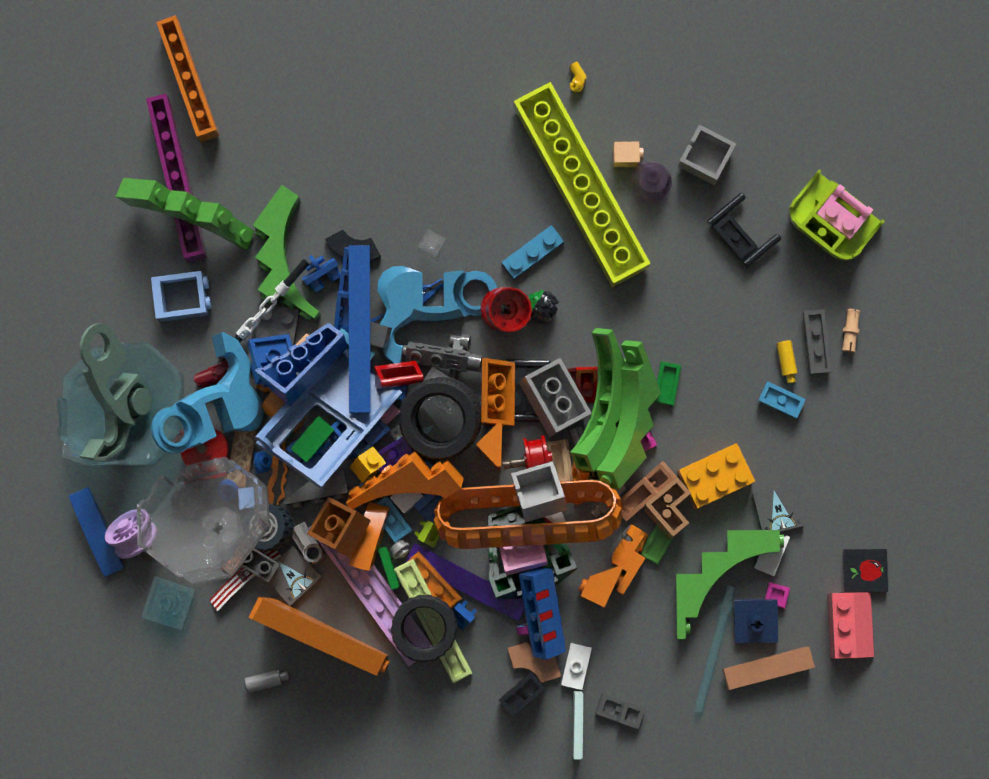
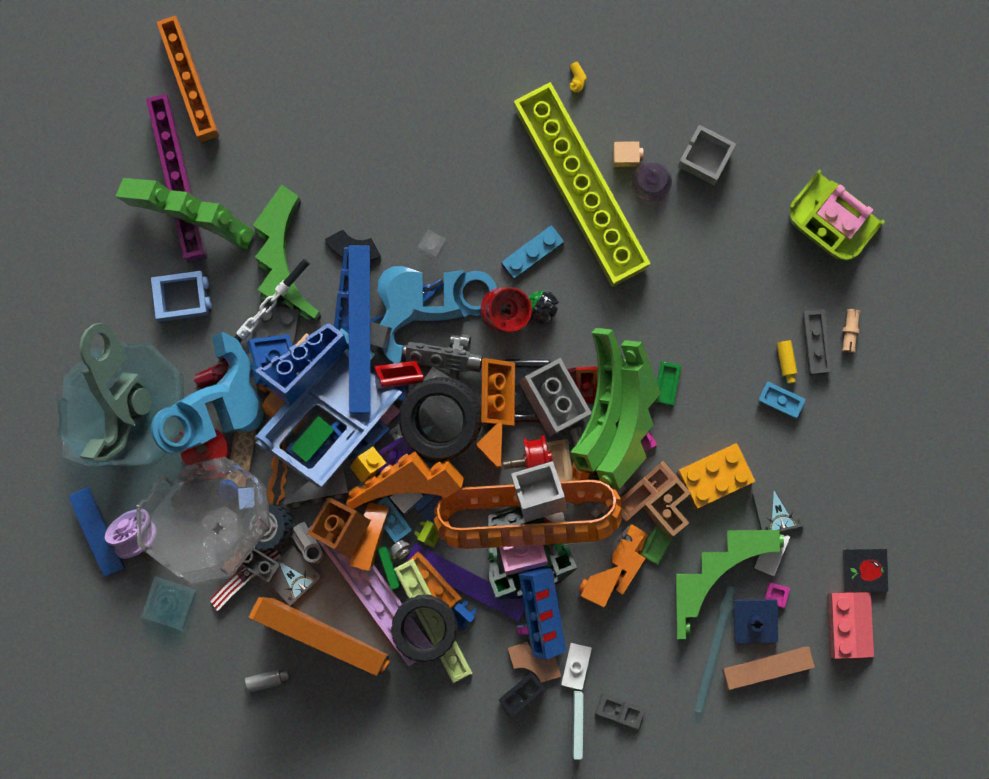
(262, 462): blue plate -> none
(329, 268): blue hips -> none
(736, 237): black plate -> none

